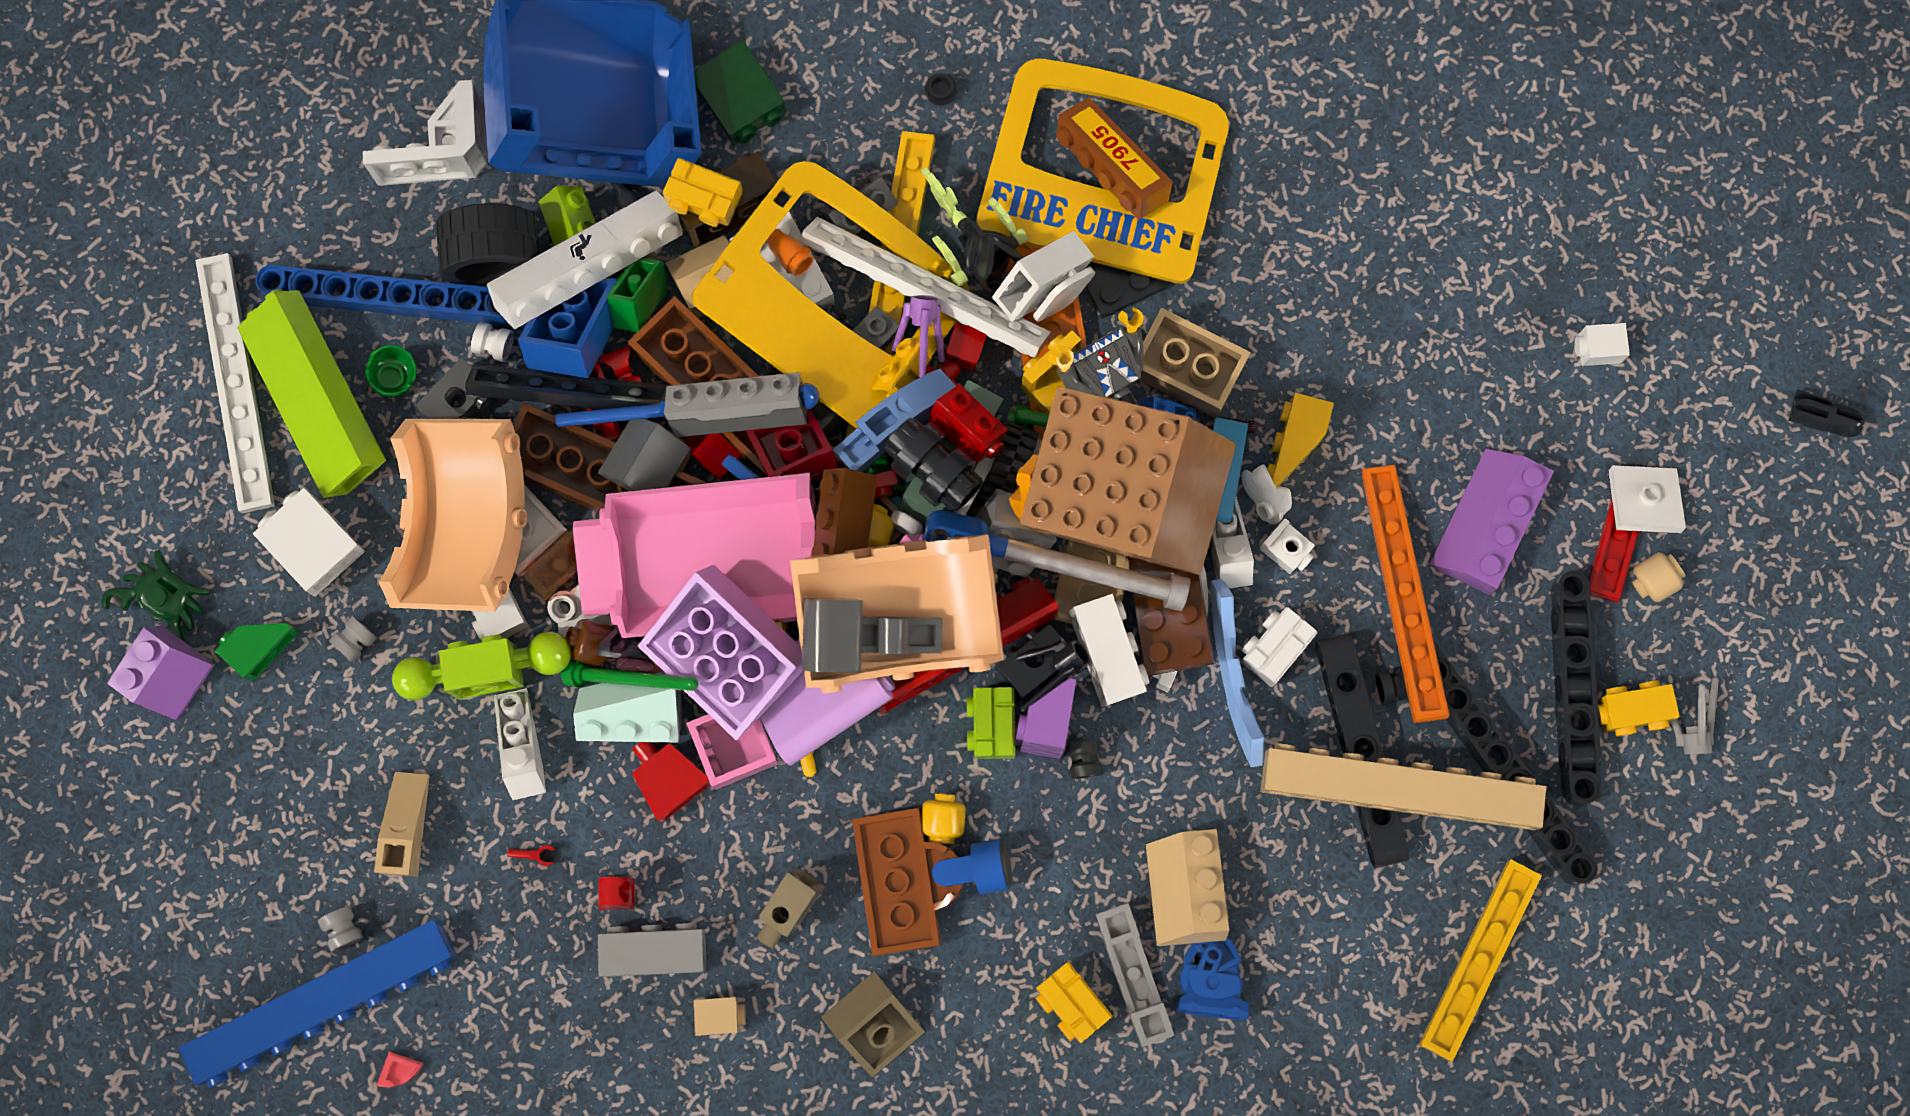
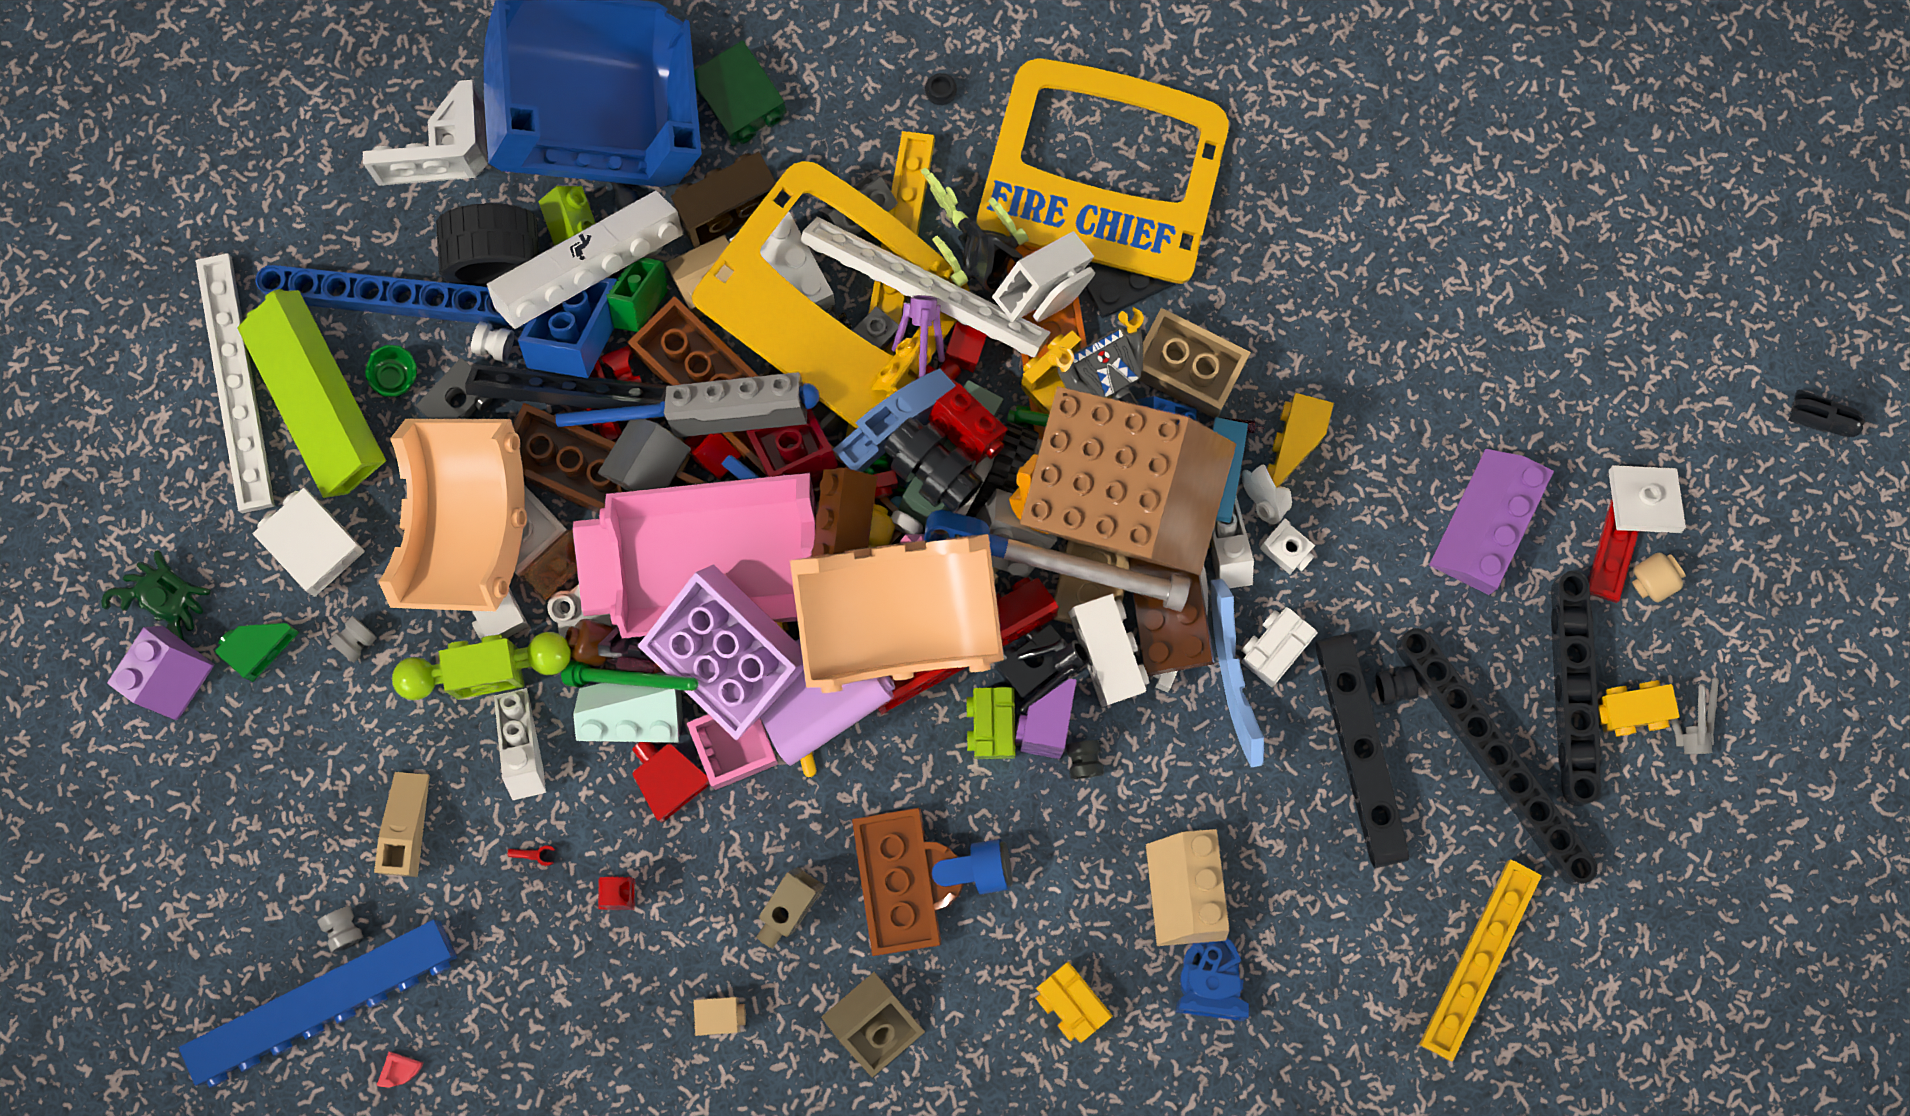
(651, 951): light grey brick -> none
(702, 193): yellow brick -> none
(790, 253): orange cone -> none
(839, 634): dark grey plate -> none
(943, 818): yellow head -> none
(1113, 158): dark orange brick -> none
(1134, 975): light grey slope -> none
(1403, 788): tan brick -> none
(1405, 594): orange tile -> none
(1602, 344): white brick -> none

